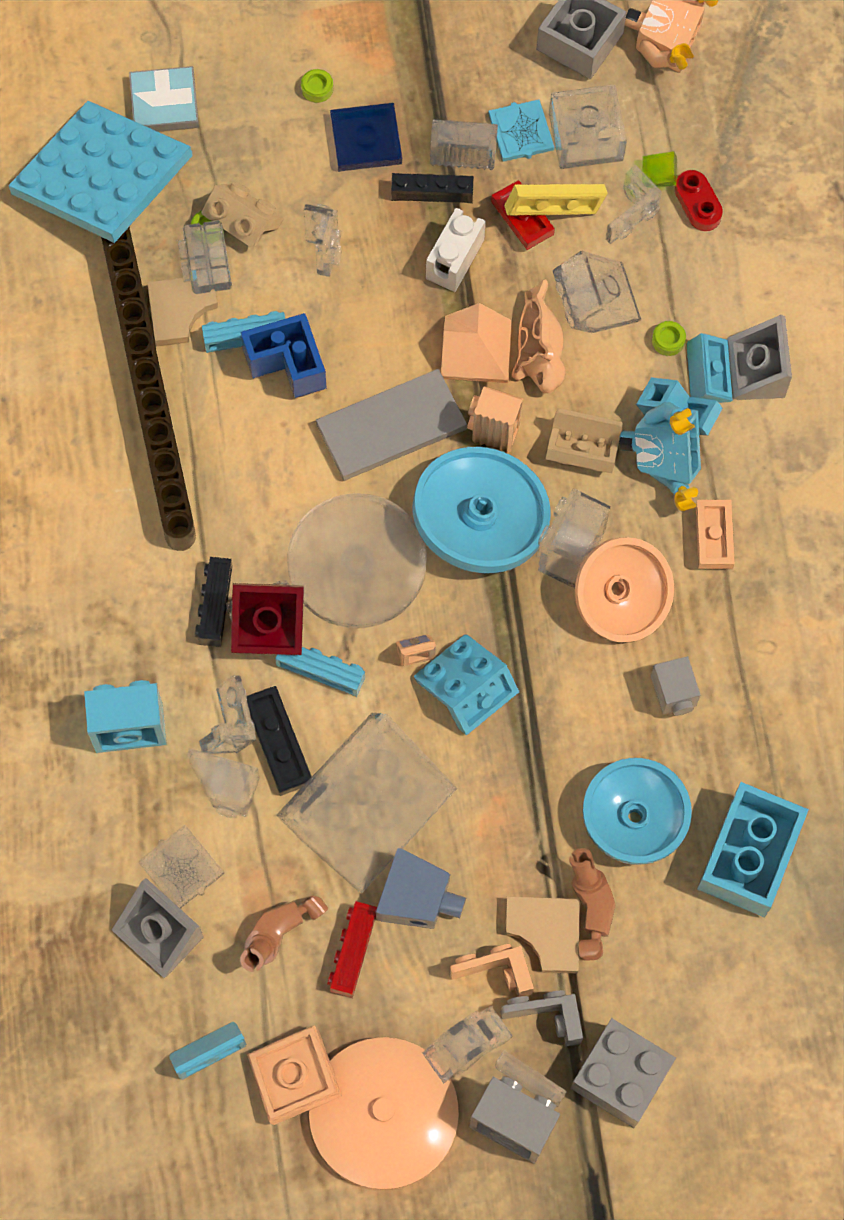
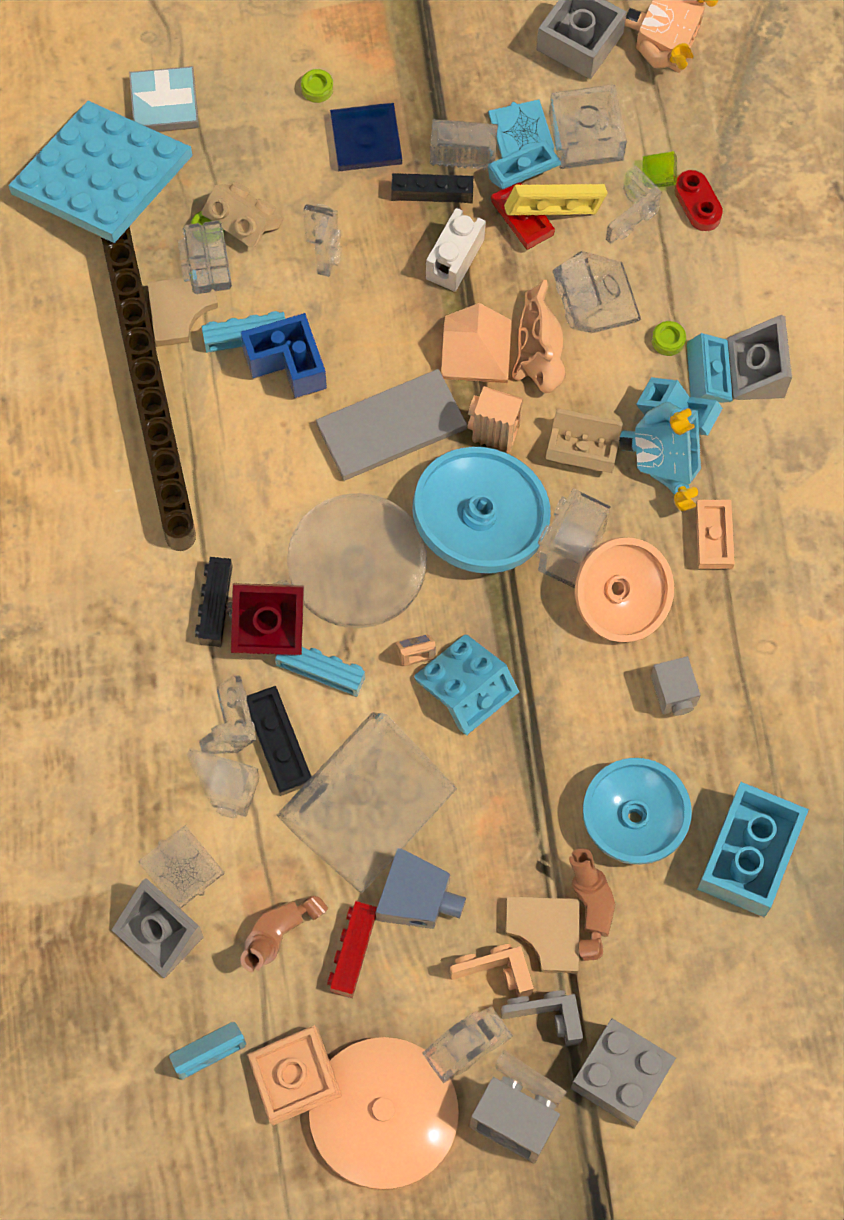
(125, 717): medium azure brick -> none
(523, 165): none -> medium azure slope

